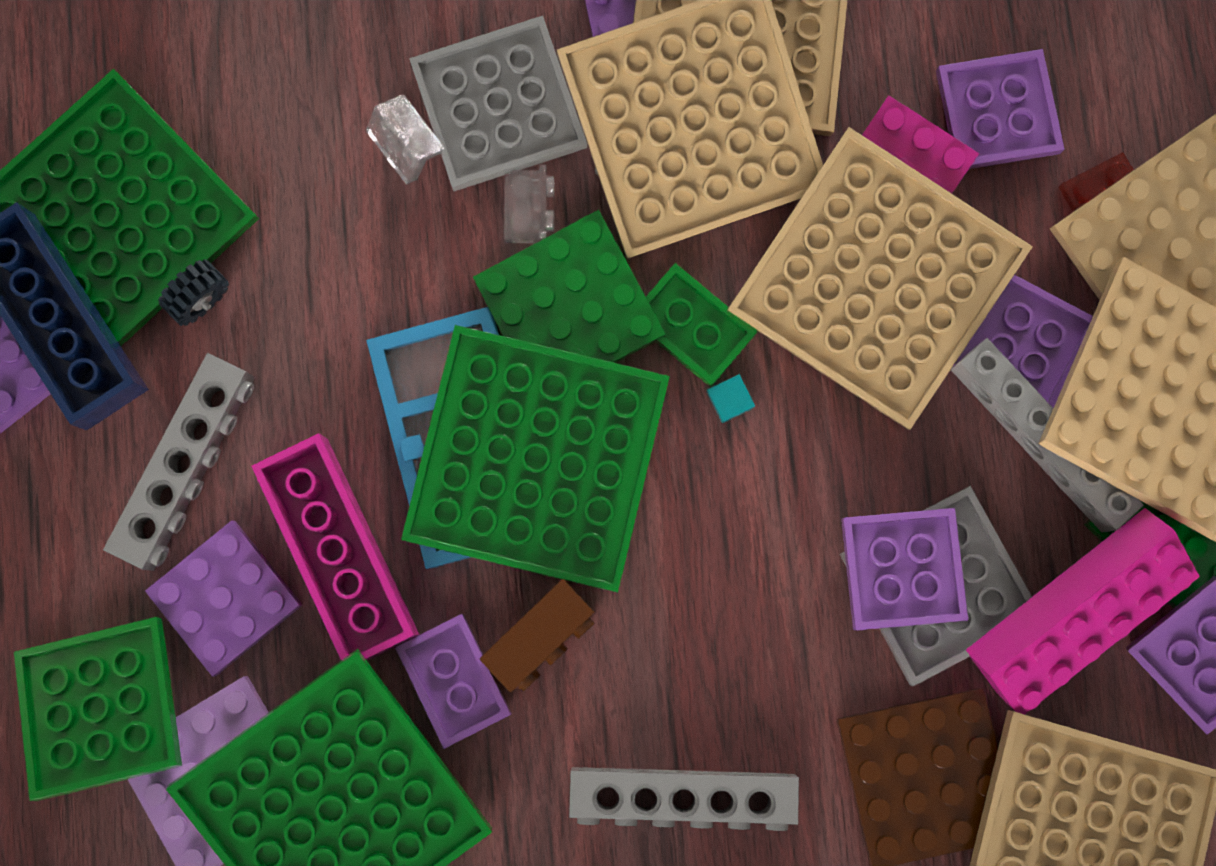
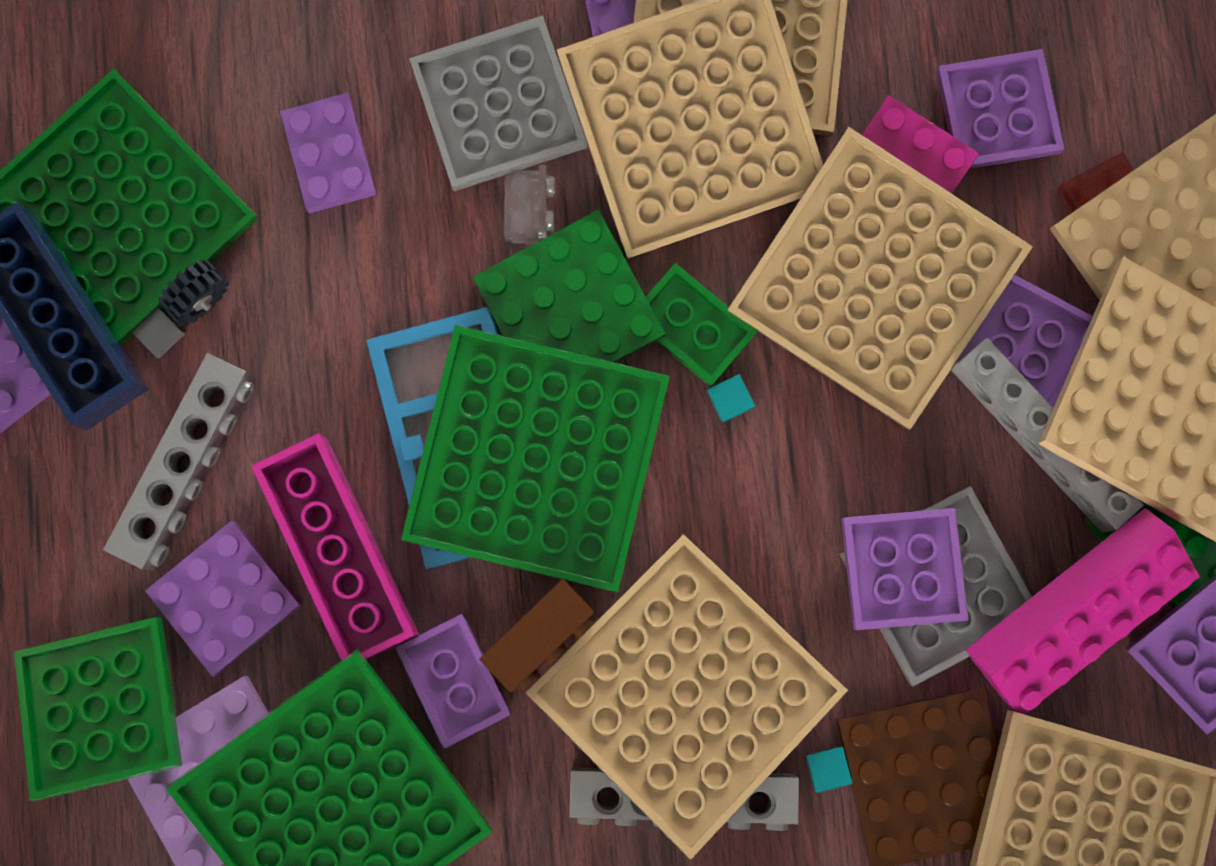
(158, 333): none -> light grey tile
(328, 153): none -> medium lavender plate
(403, 137): clear bracket -> none
(687, 695): none -> tan plate
(828, 769): none -> teal tile

